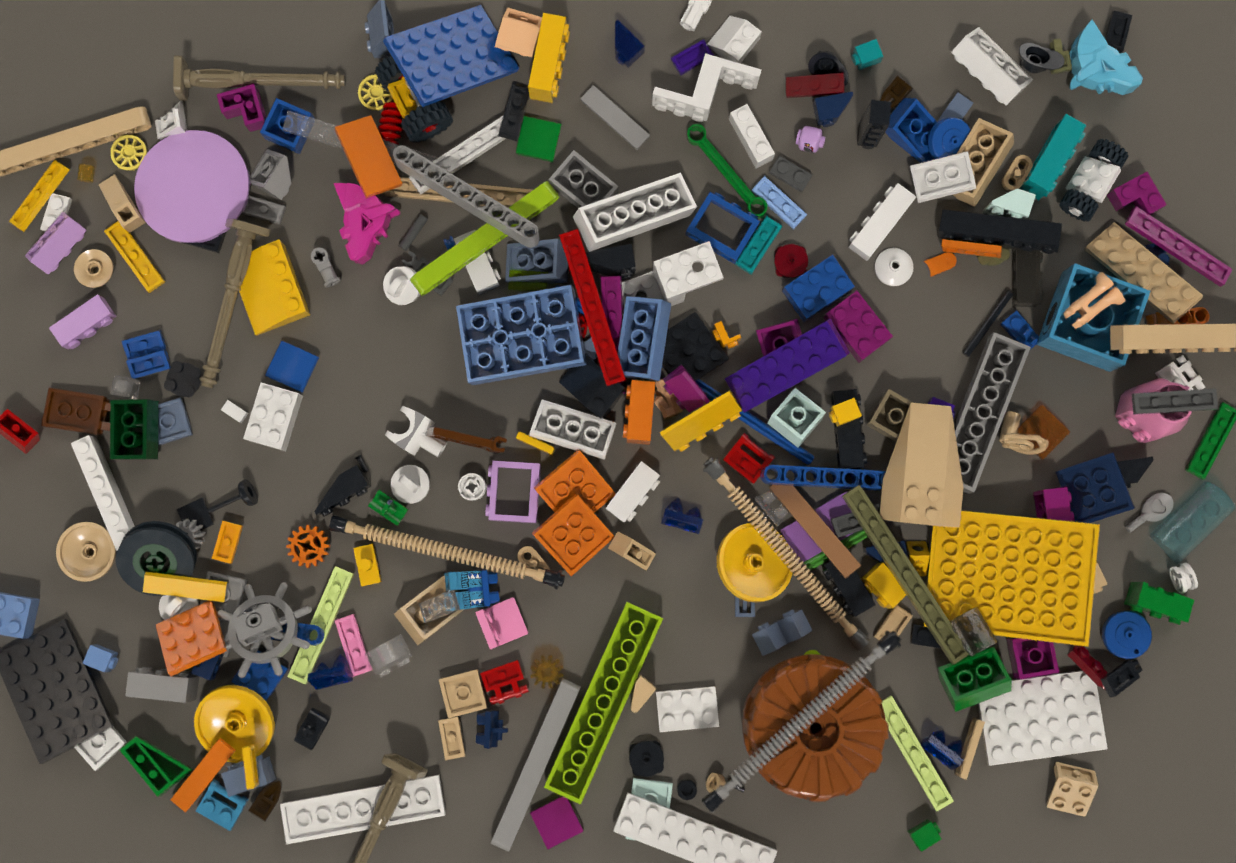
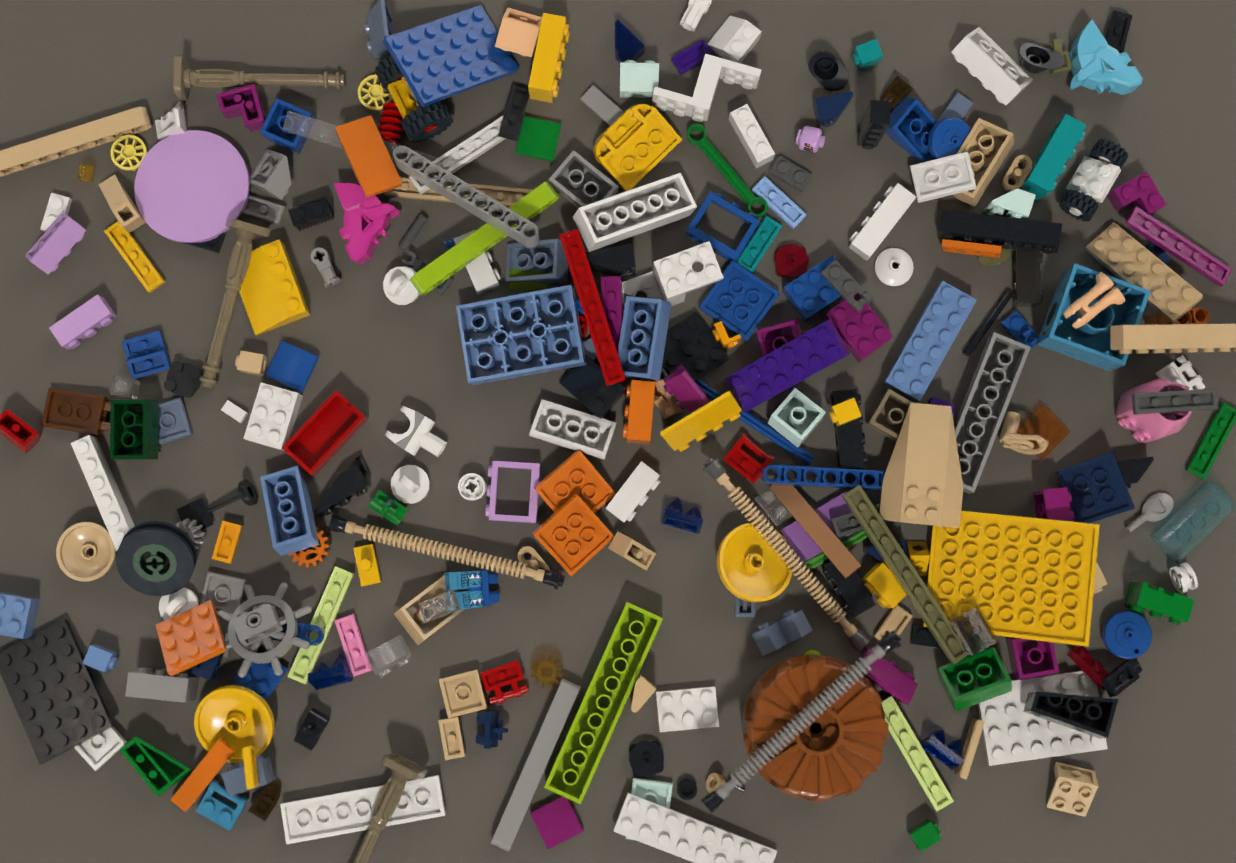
(39, 195): yellow tile -> none
(87, 262): tan dish -> none
(184, 586): yellow tile -> none
(251, 363): none -> tan brick
(289, 511): none -> medium blue brick
(311, 214): none -> black brick
(325, 433): none -> red piece
(465, 439): reddish brown tile -> none
(502, 623): bright pink bracket -> none
(535, 443): yellow tile -> none
(635, 144): none -> yellow plate
(638, 79): none -> light aqua slope
(739, 300): none -> blue plate
(815, 85): dark red plate -> none
(846, 286): none -> dark grey plate
(890, 679): none -> magenta slope
(929, 342): none -> medium blue brick
(941, 263): orange piece -> none
(1076, 712): none -> black wedge

